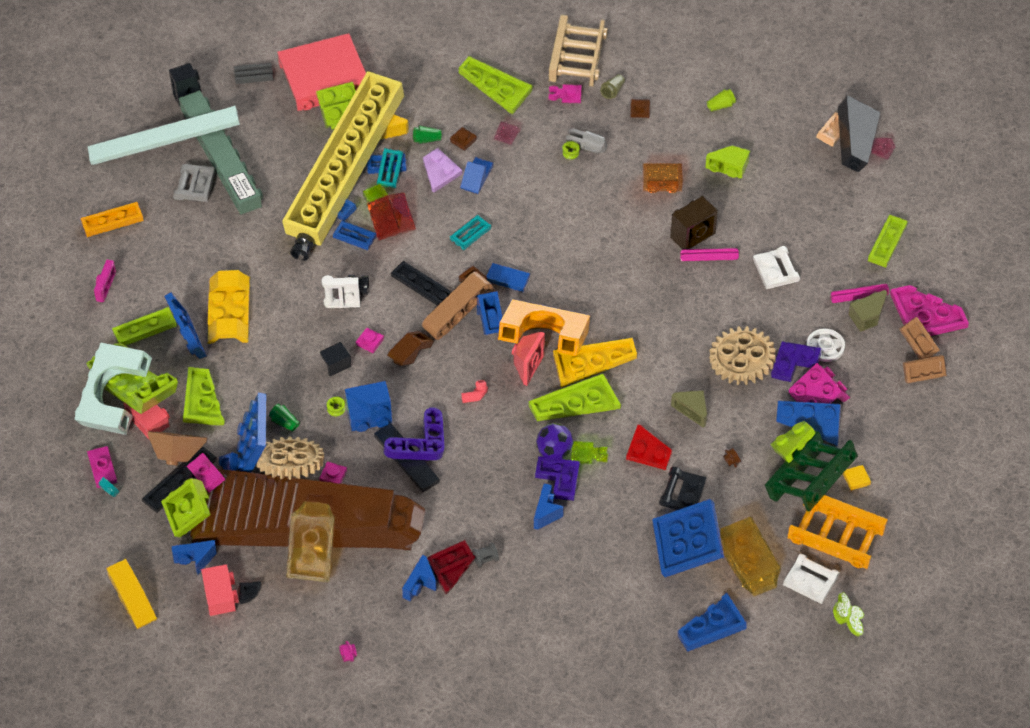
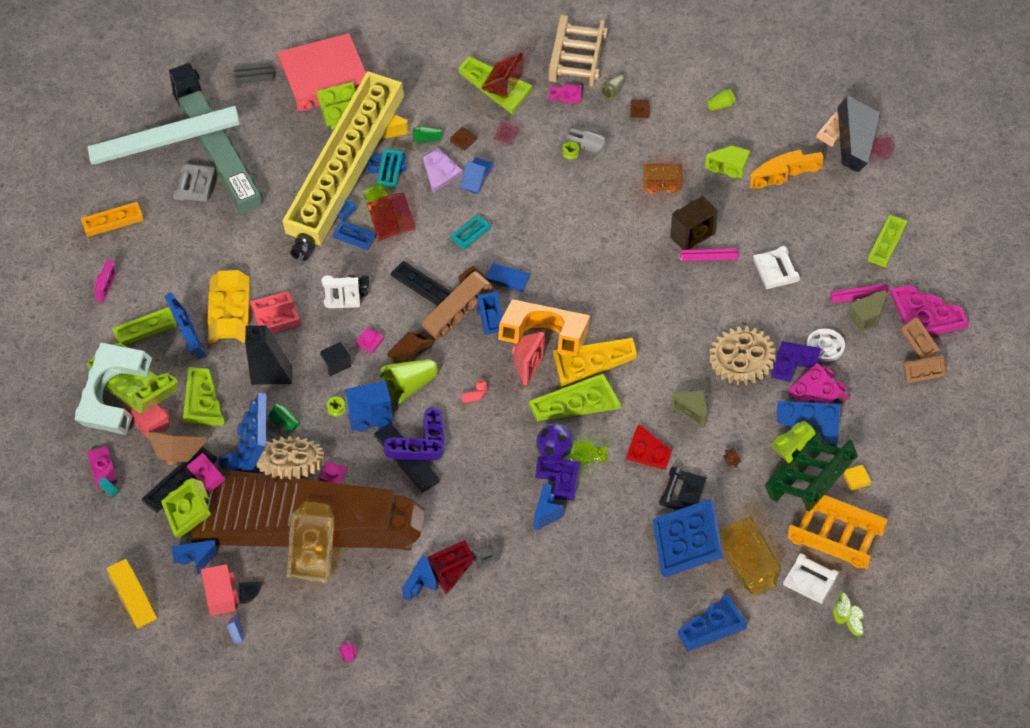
(235, 630): none -> tile
(266, 358): none -> black slope
(276, 312): none -> coral slope
(408, 378): none -> lime cone
(504, 76): none -> clear red slope
(777, 169): none -> light orange slope

